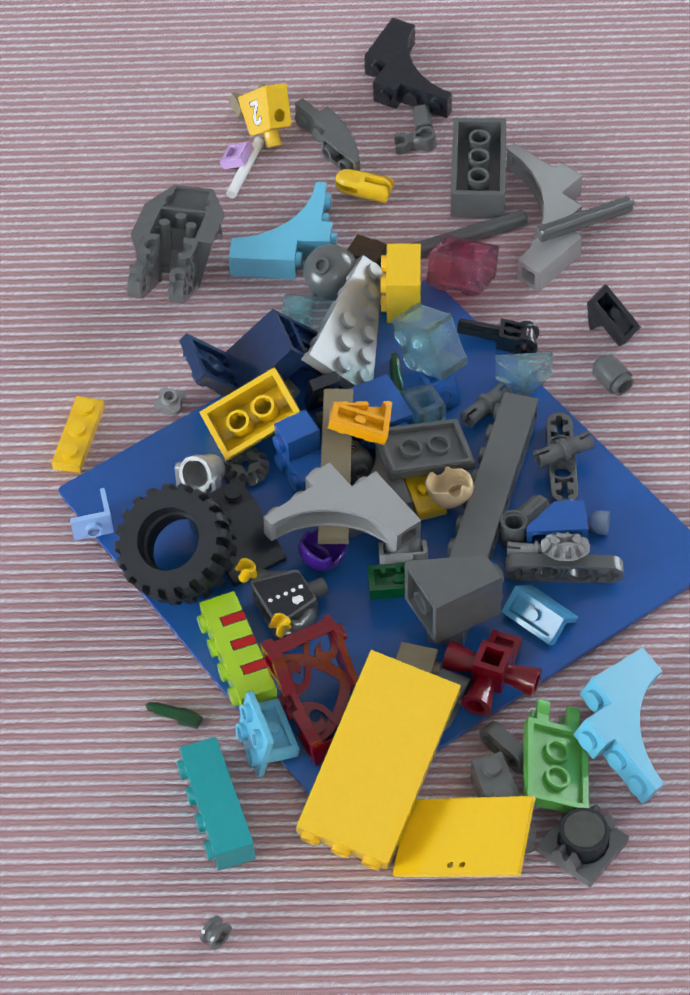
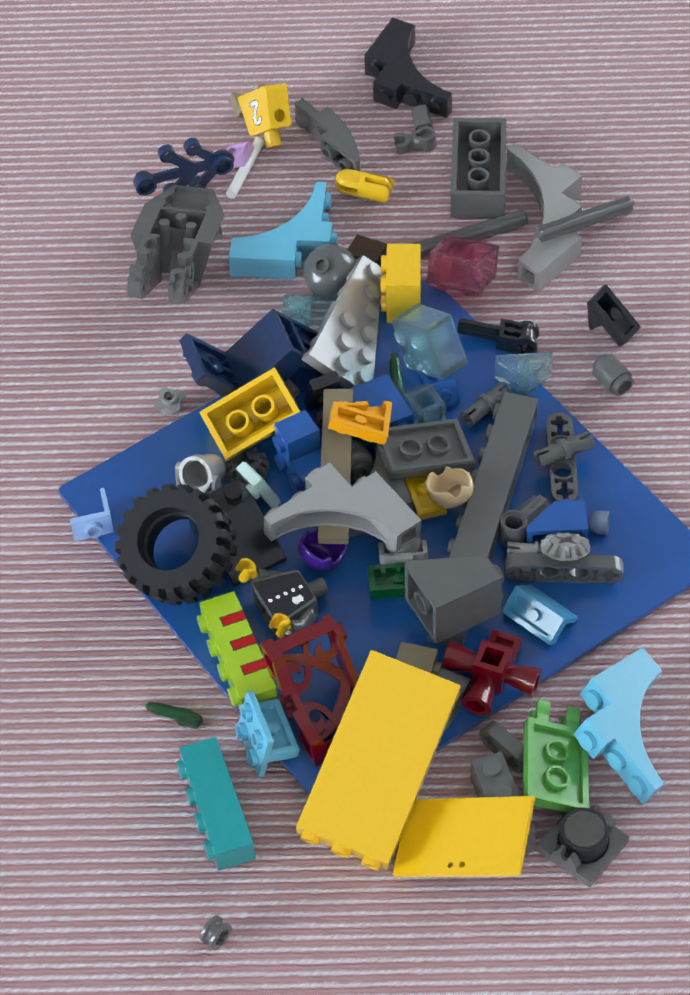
(78, 434): yellow plate -> none
(214, 163): none -> dark blue plant
(257, 486): none -> light aqua plate

